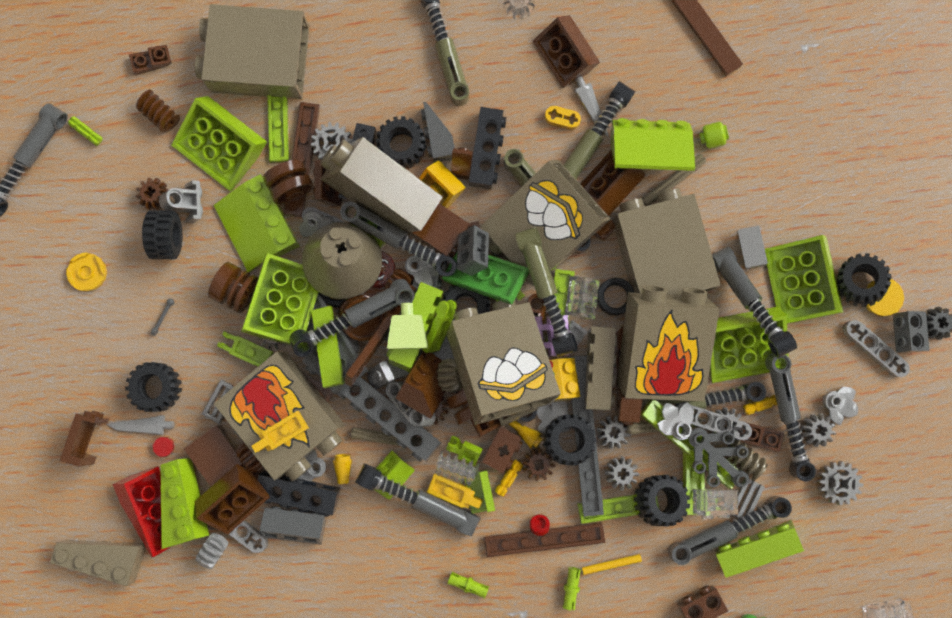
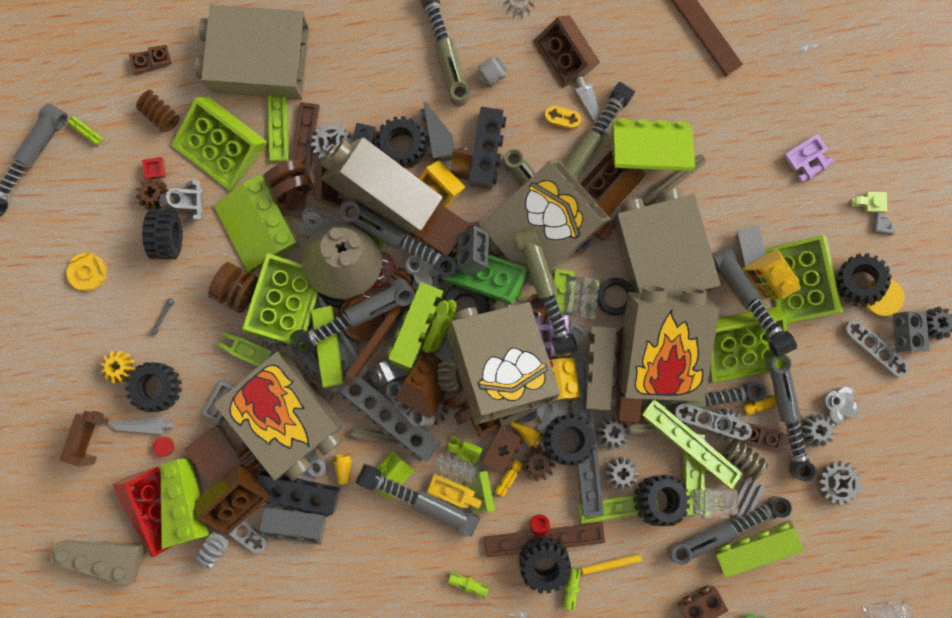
(110, 366): none -> yellow gear
(154, 168): none -> red plate
(281, 432): yellow hinge -> none
(407, 330): yellowish green torso -> none
(491, 71): none -> light grey head
(550, 578): none -> black tyre
(674, 419): light grey plate -> none
(714, 135): lime head -> none
(716, 455): dark grey plant -> none
(772, 276): none -> yellow slope
(806, 152): none -> lavender plate
(872, 201): none -> yellowish green plate
(883, 224): none -> light grey tile

